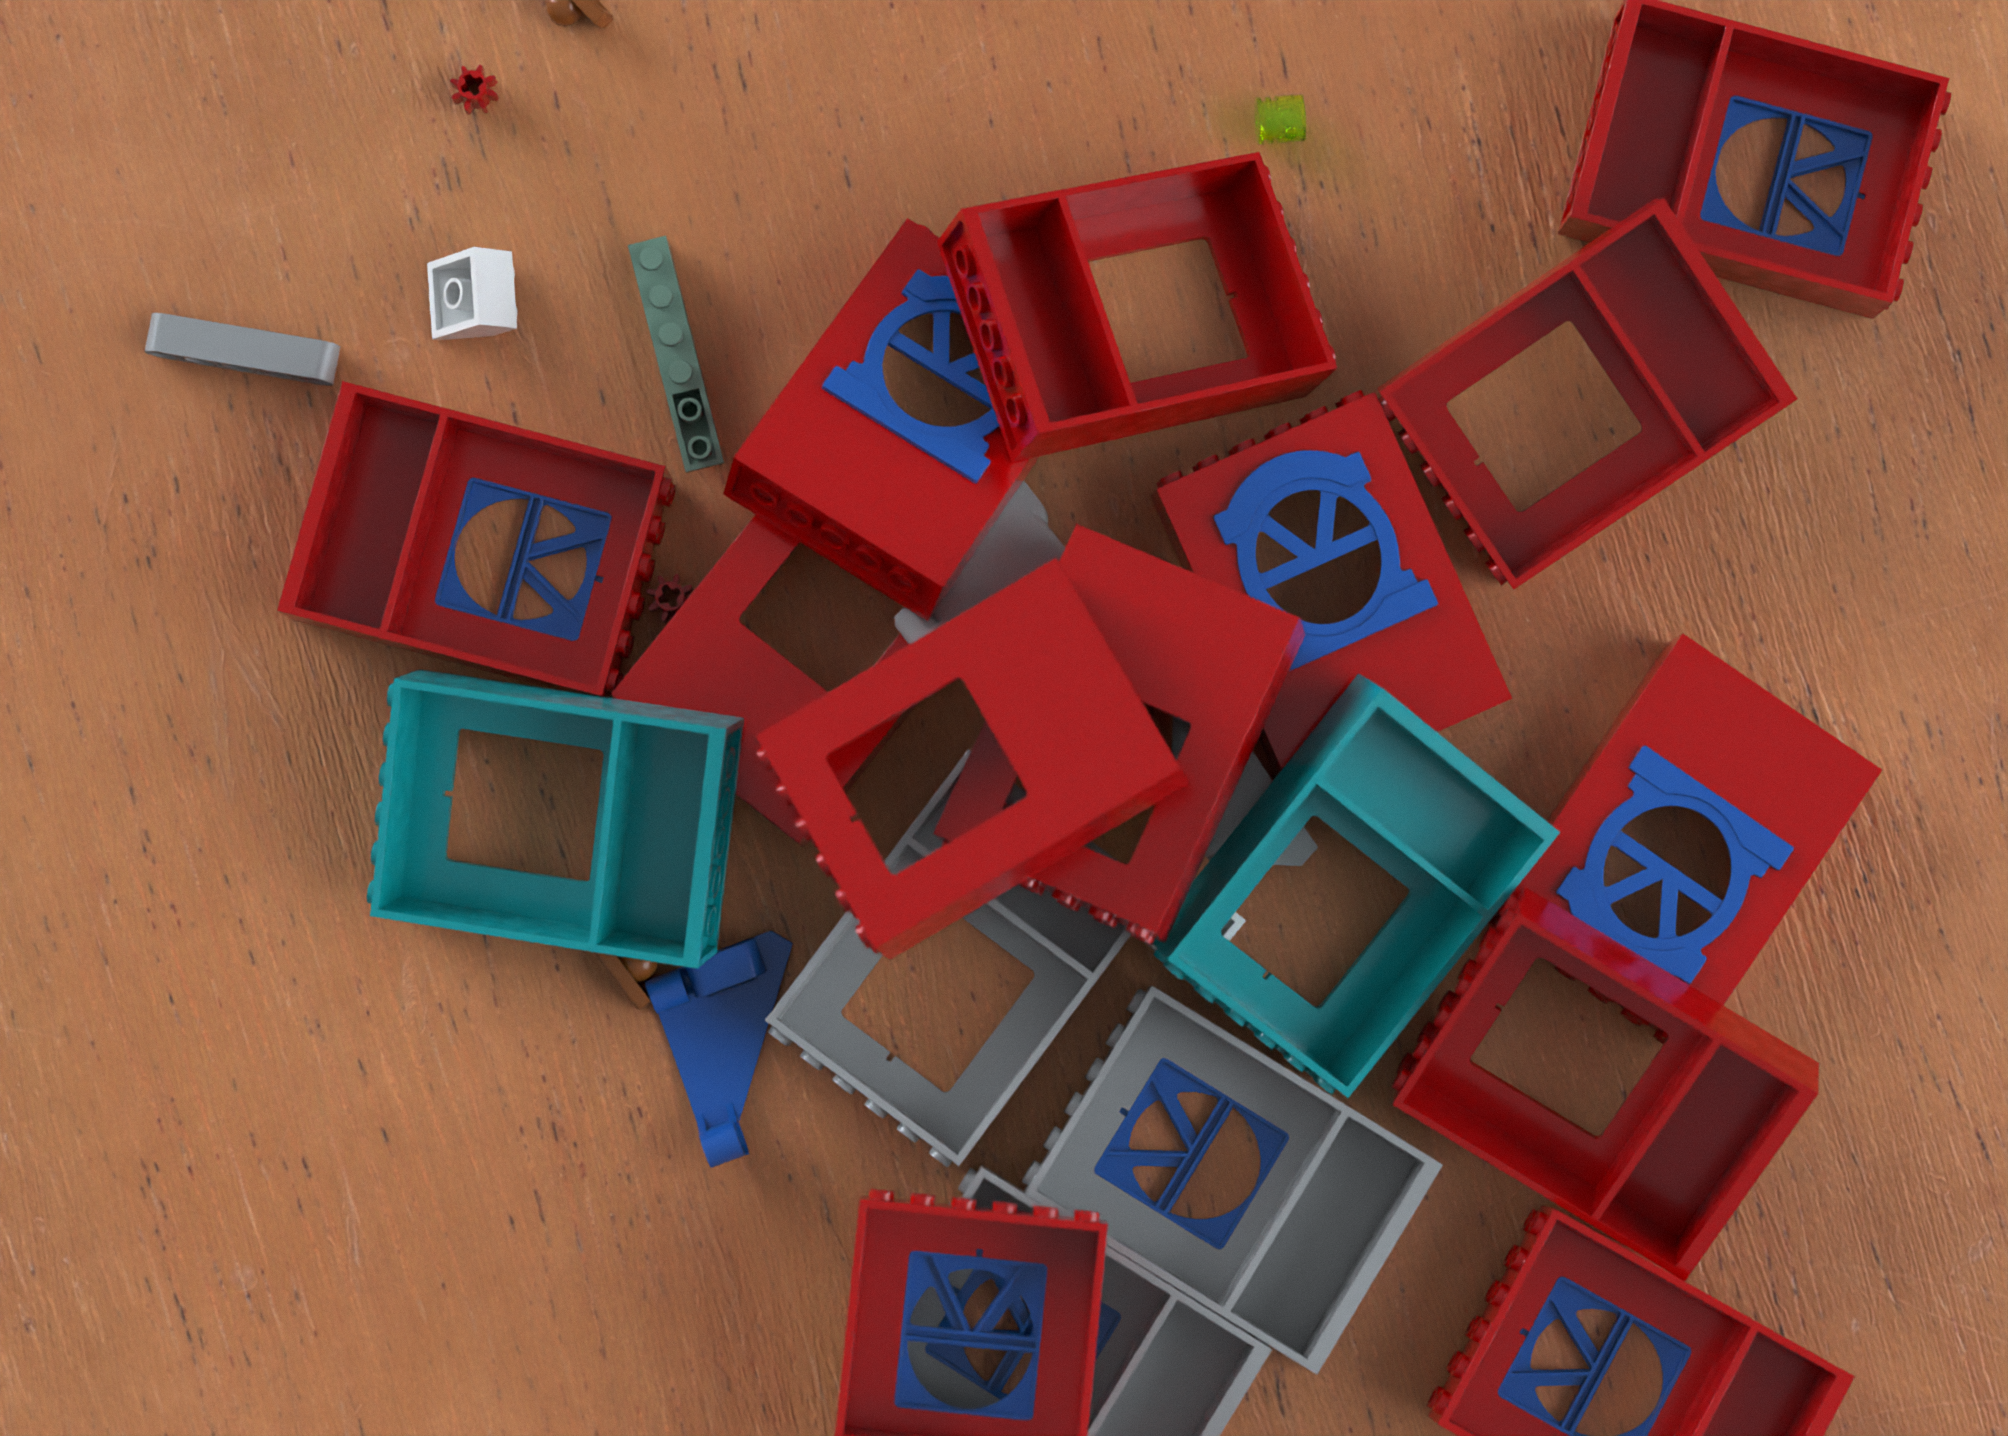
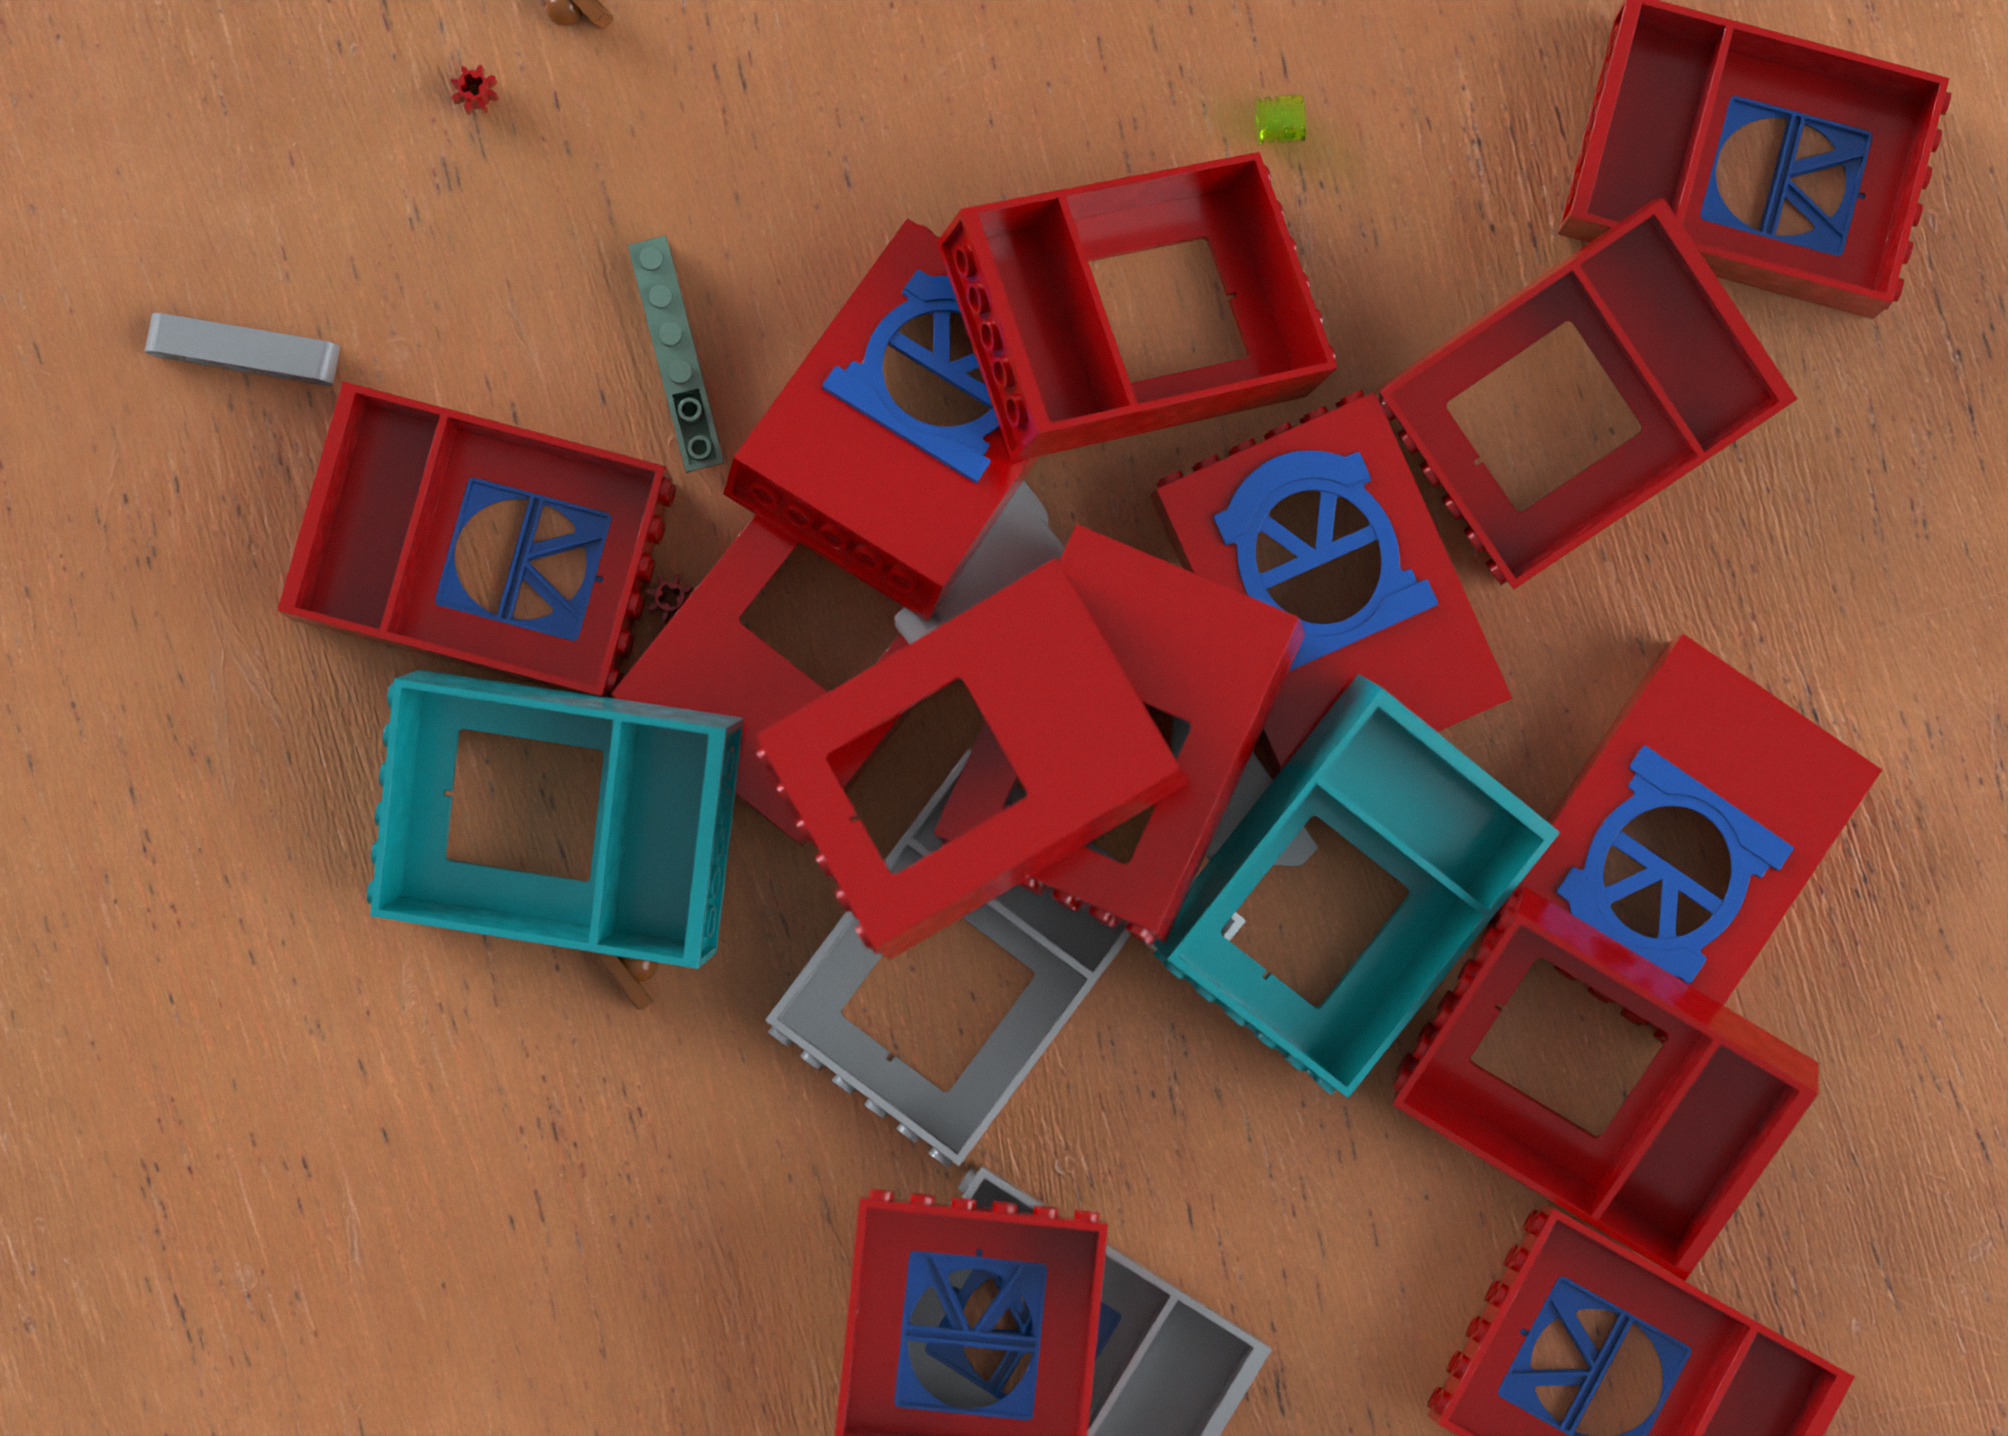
(472, 294): white slope -> none
(717, 1032): blue panel -> none
(1324, 1198): light grey panel -> none

